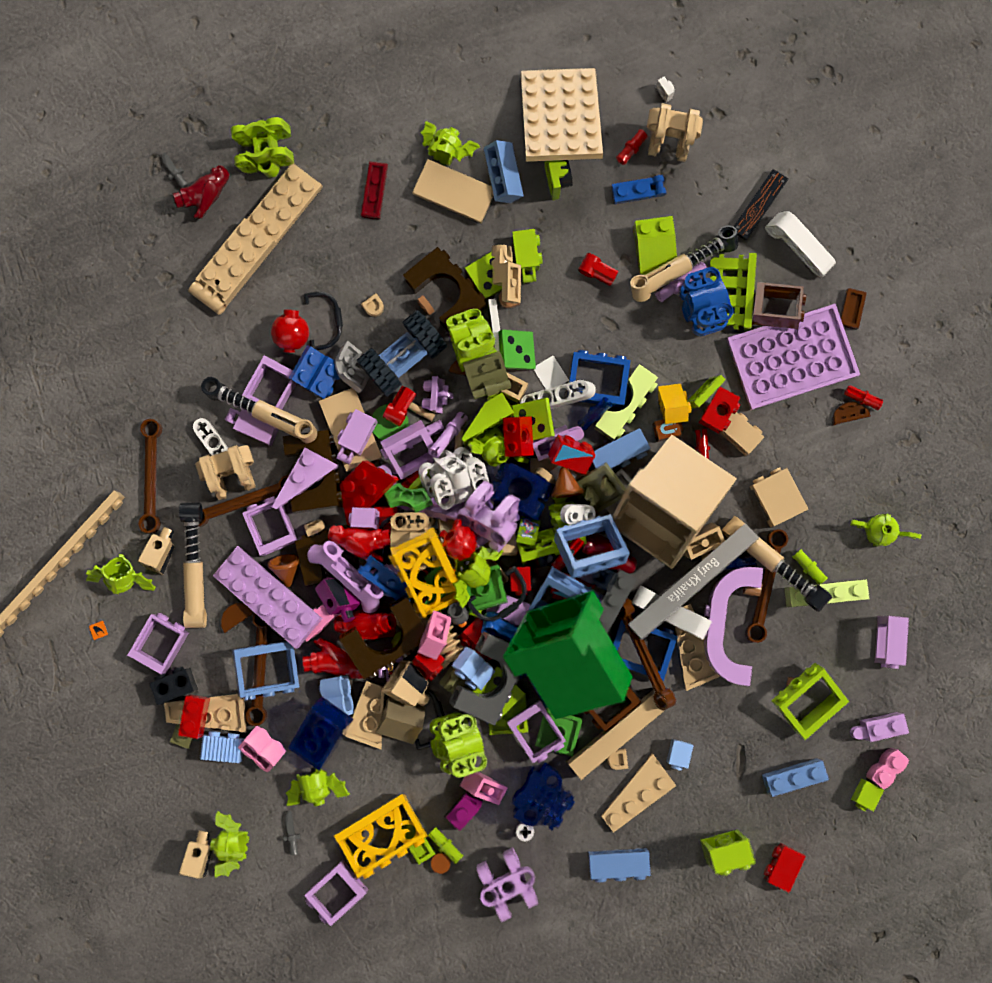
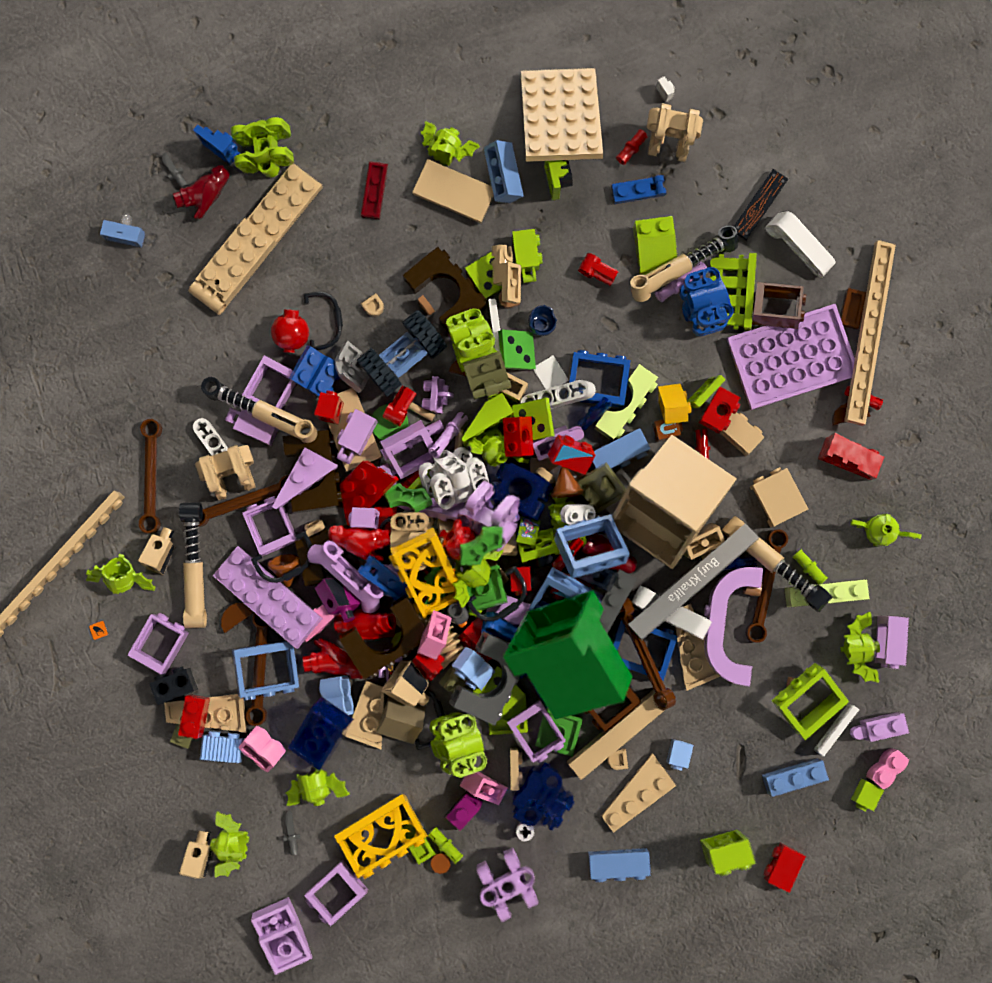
(123, 231): none -> medium blue piece
(218, 143): none -> blue plate
(281, 935): none -> lavender slope
(292, 573): none -> black piece
(329, 407): none -> red brick
(488, 540): none -> bright green tile
(516, 776): none -> tan plate
(542, 320): none -> dark blue hair
(836, 729): none -> white tile
(851, 456): none -> wedge
(861, 648): none -> lime helmet
(870, 333): none -> tan plate

